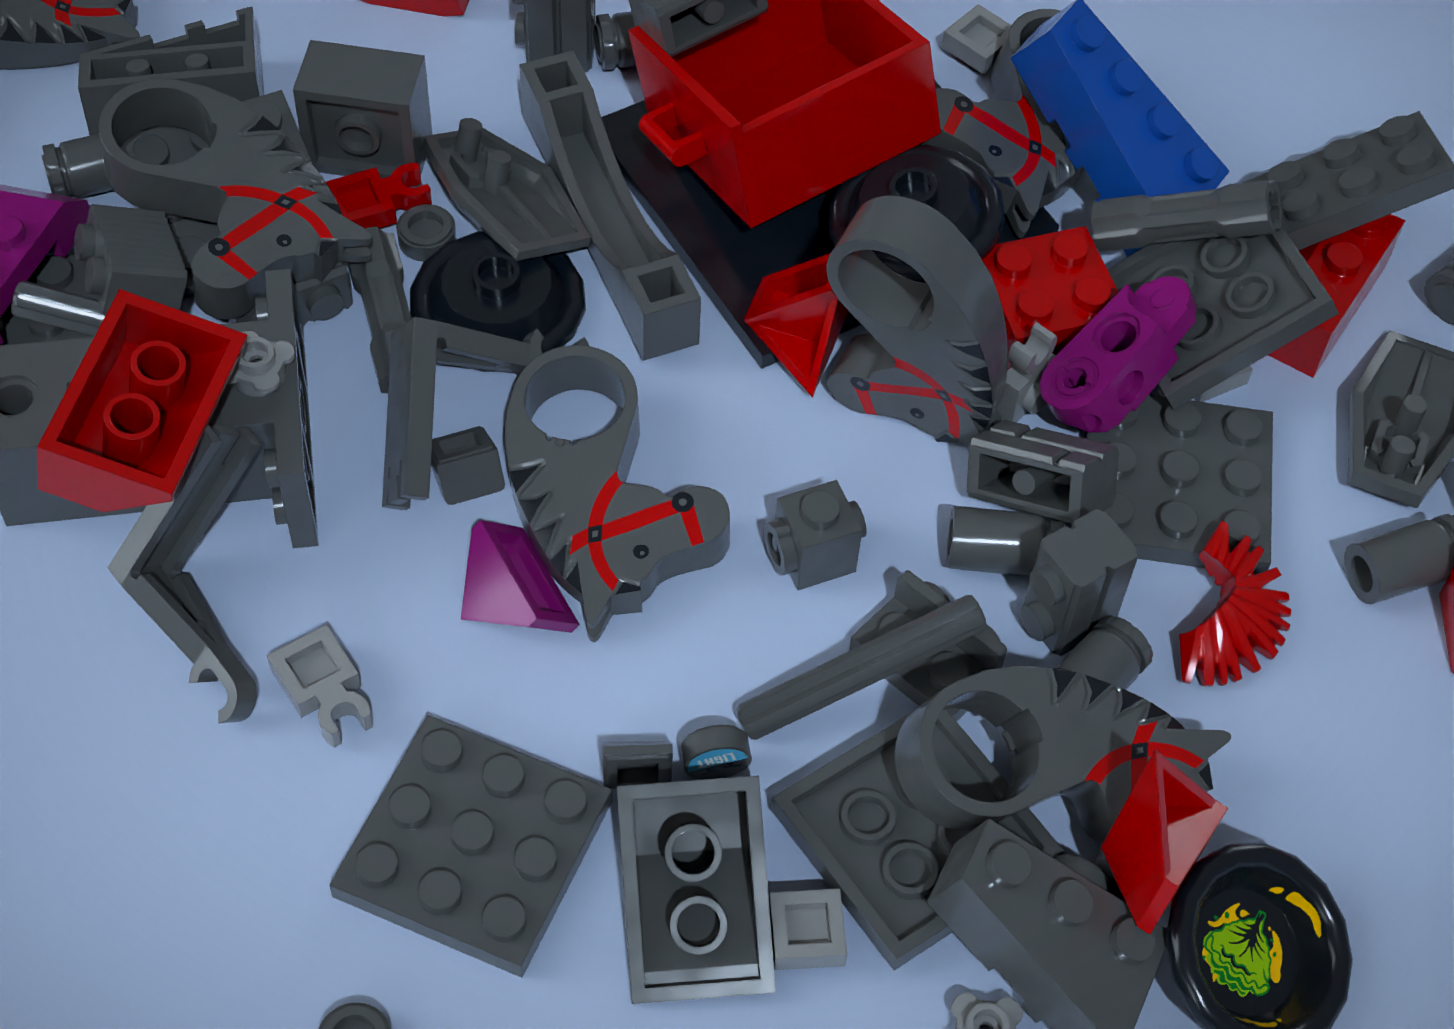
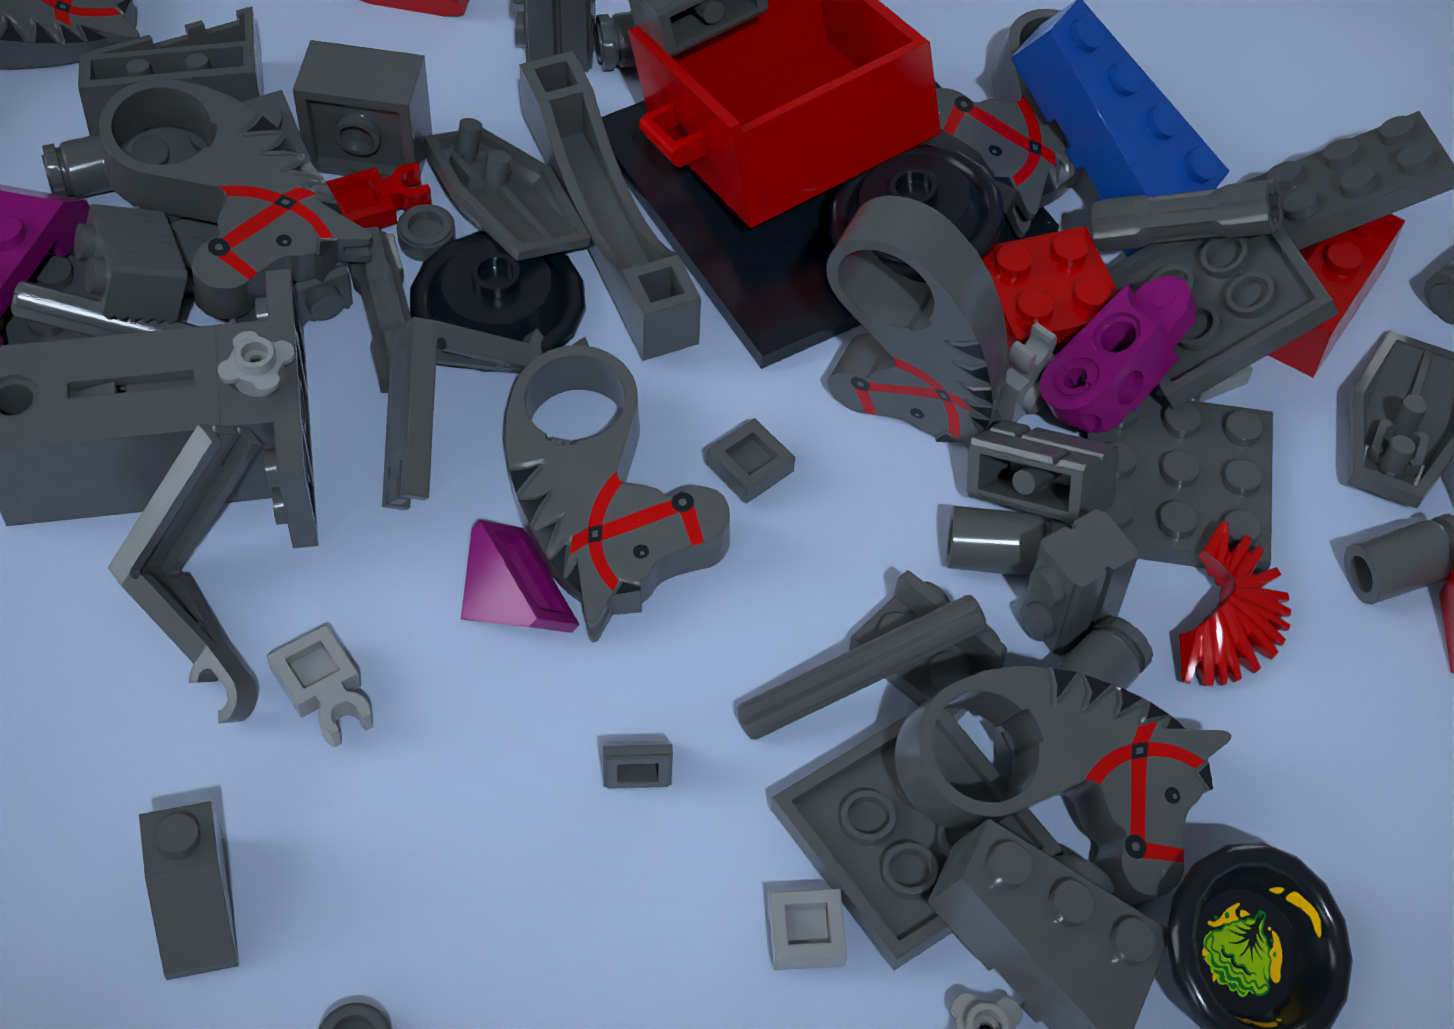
(136, 406): red slope -> none
(188, 889): none -> dark grey slope
(466, 465): dark grey slope -> none
(472, 845): dark grey plate -> none
(695, 889): dark grey slope -> none
(716, 752): dark grey tile -> none
(750, 460): none -> dark grey plate
(798, 319): red slope -> none
(815, 535): dark grey brick -> none
(977, 38): light grey plate -> none
(1159, 838): red slope -> none

